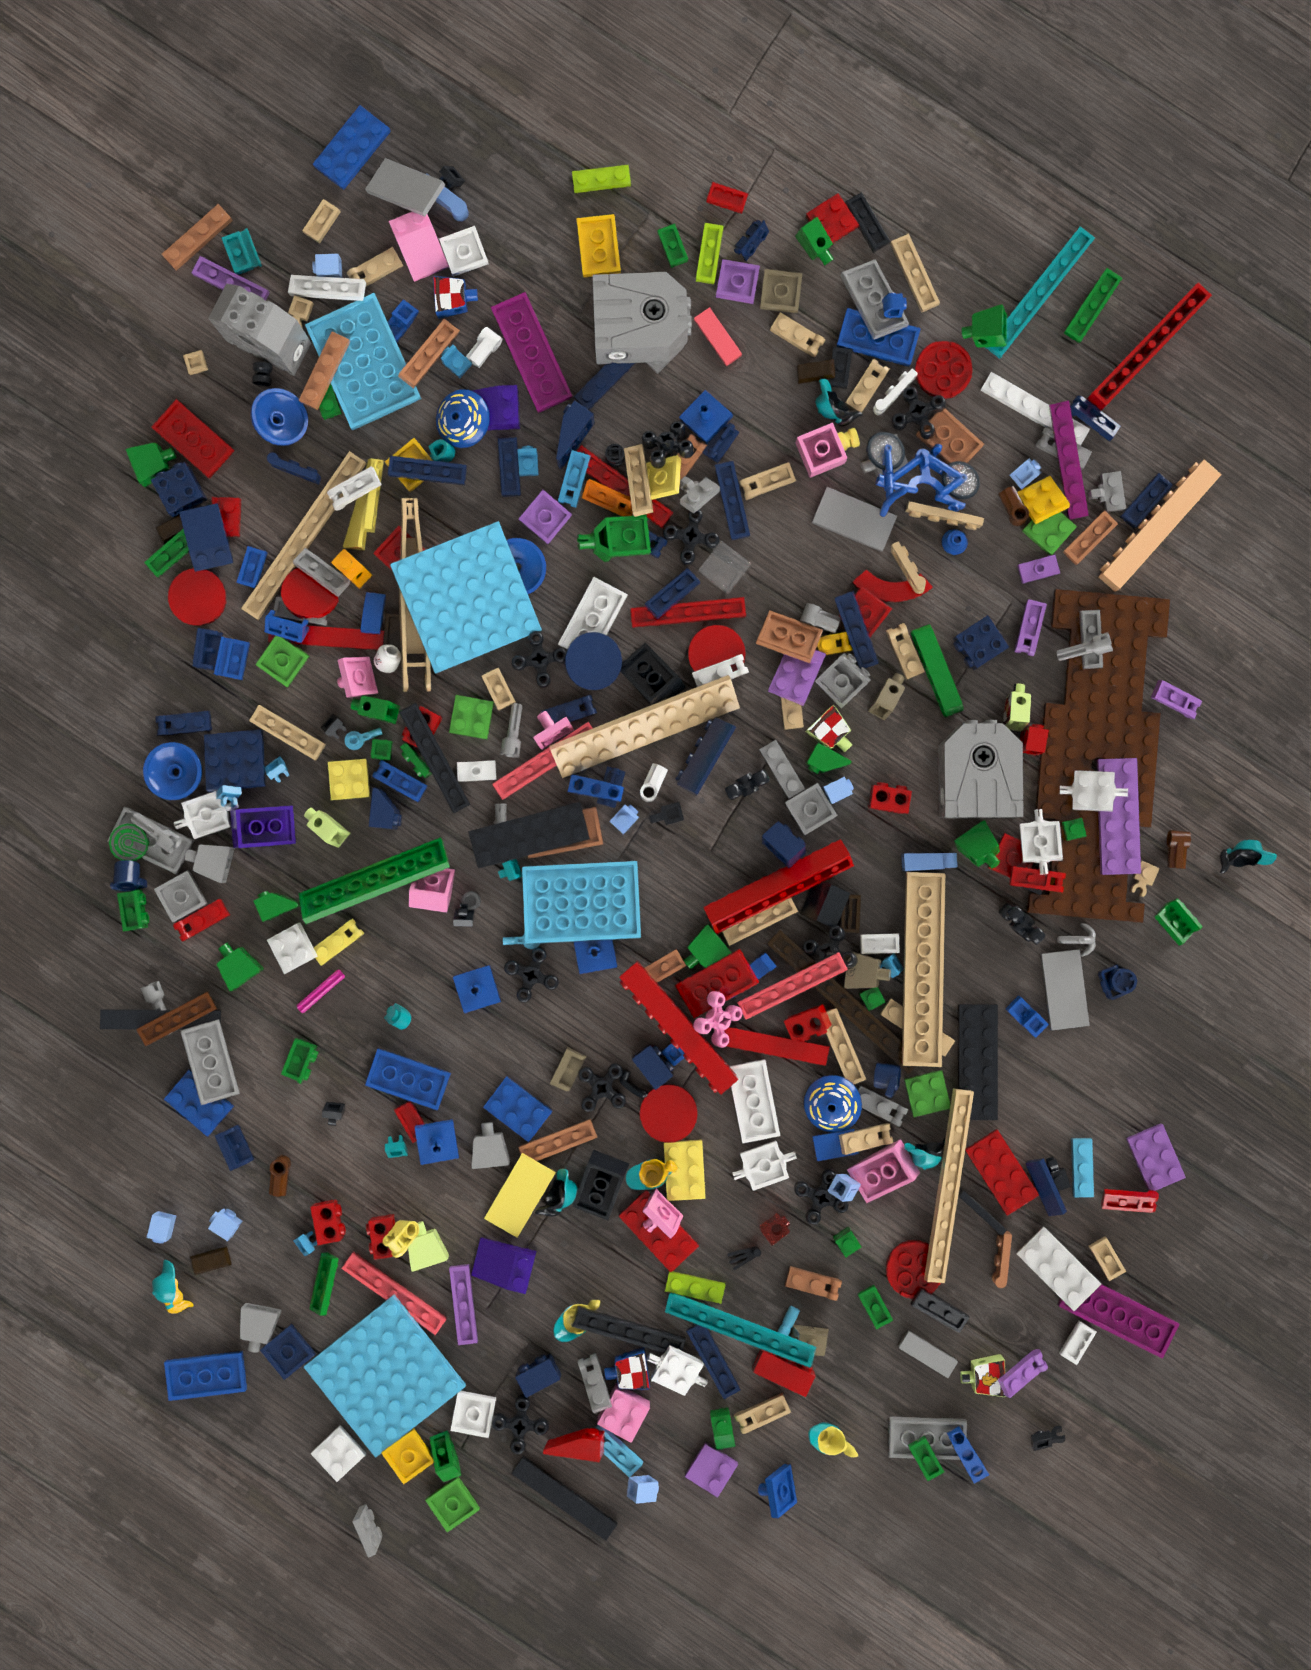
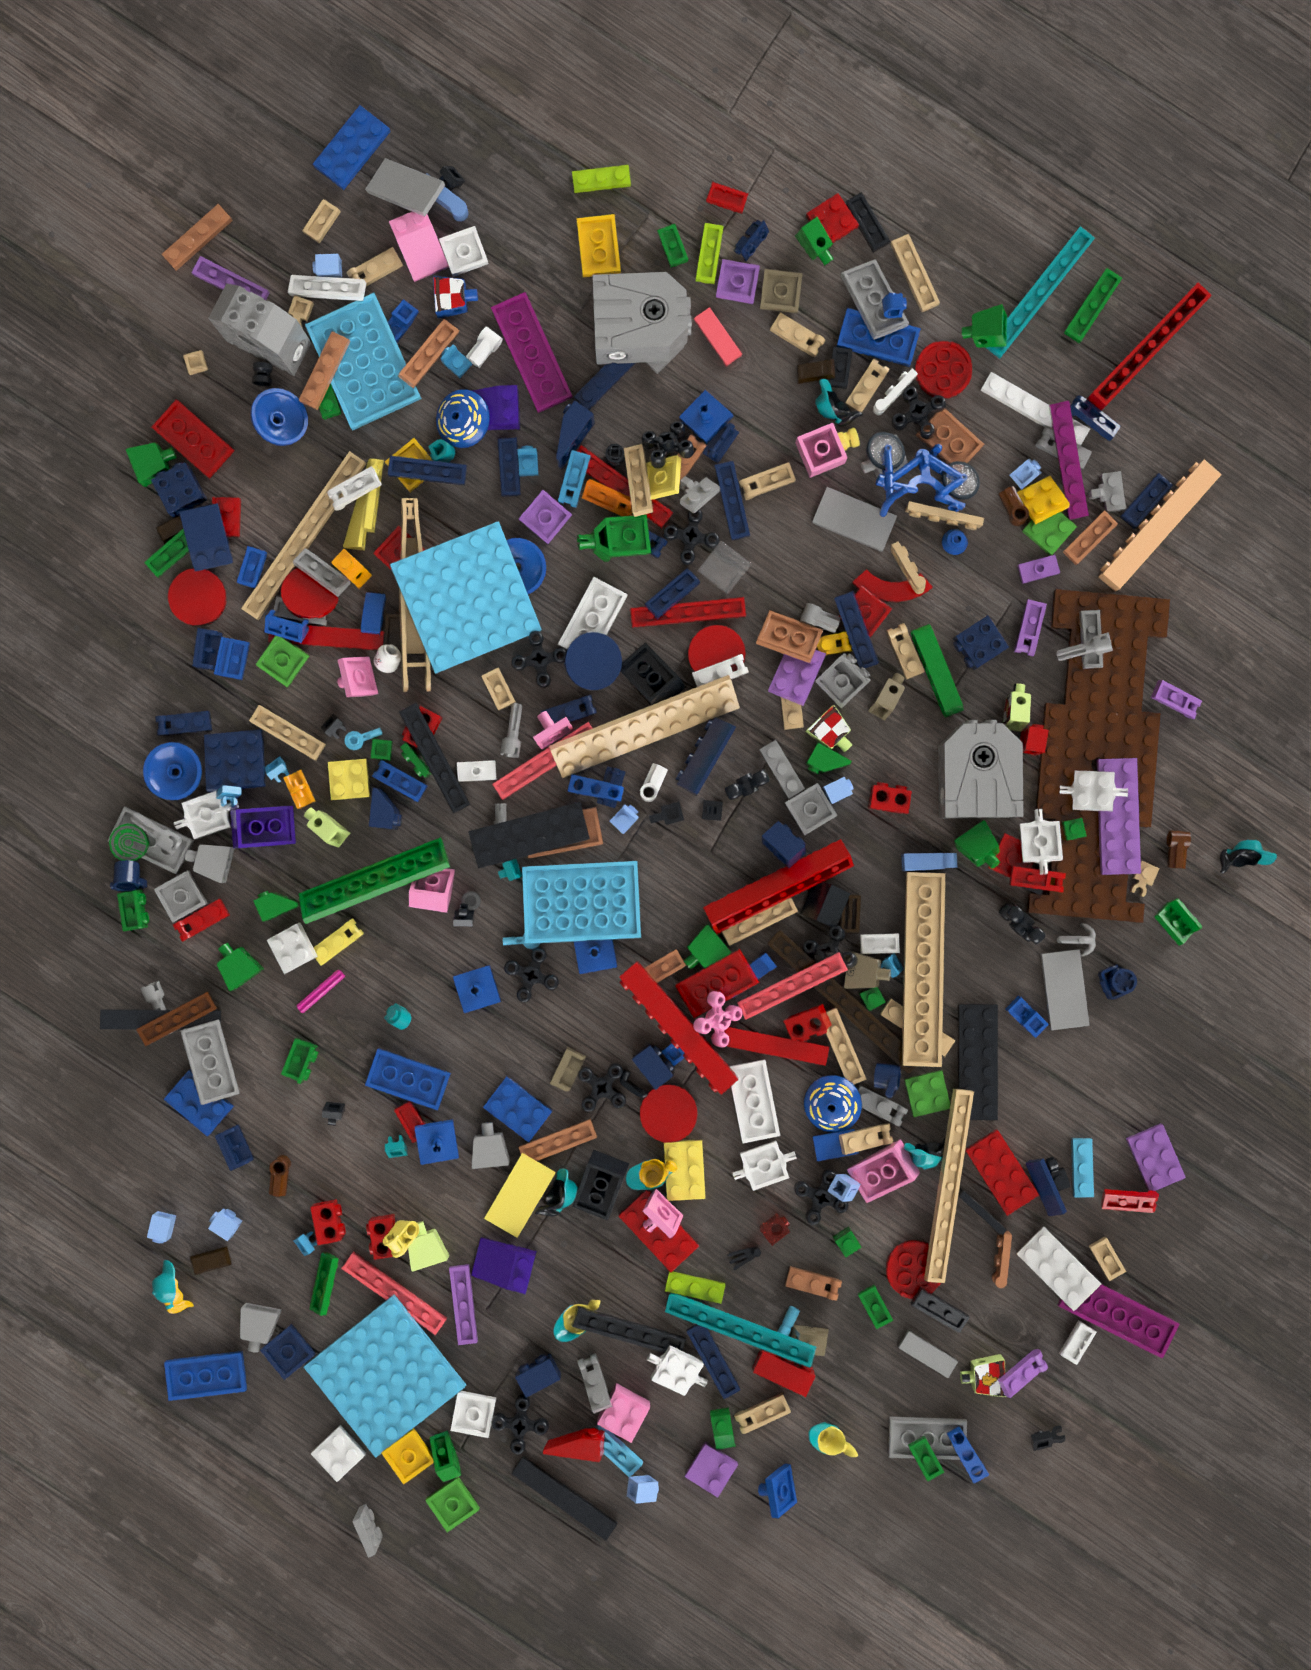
(241, 251): teal plate -> none
(293, 467): dark blue plate -> none
(299, 789): none -> light orange hips
(376, 709): green torso -> none
(471, 717): bright green plate -> none
(630, 1370): torso -> none
(712, 810): none -> black tile

